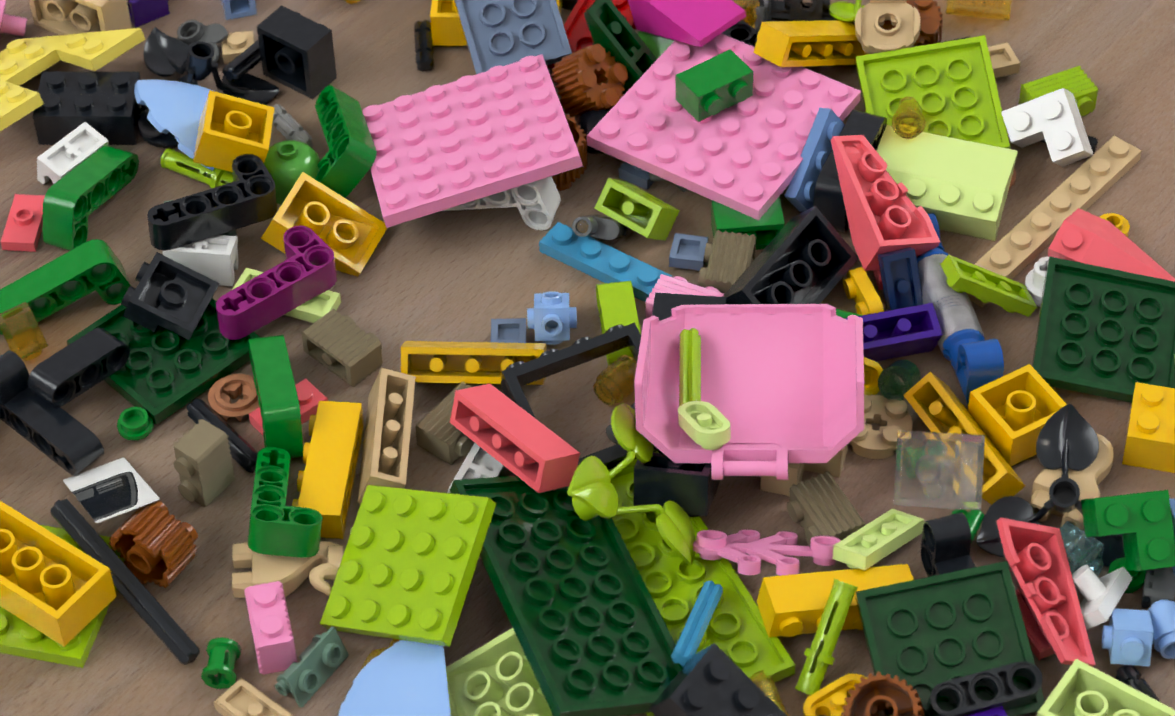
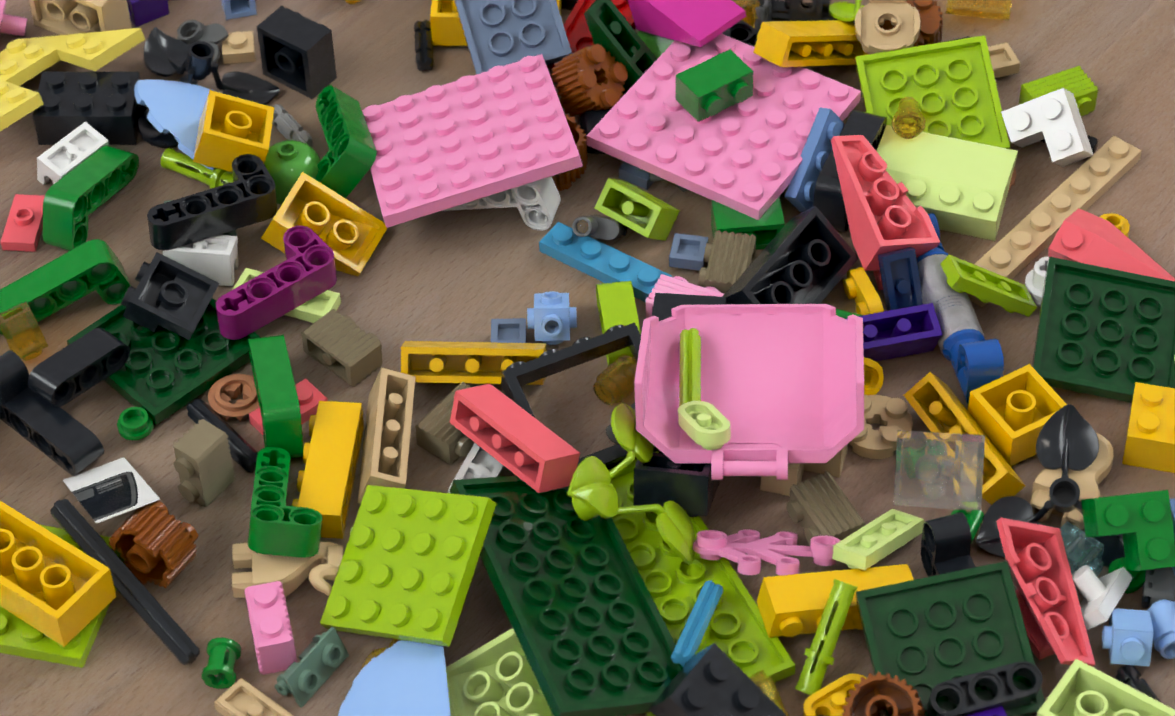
(242, 63): black axle -> none
(889, 383): clear green brick -> none

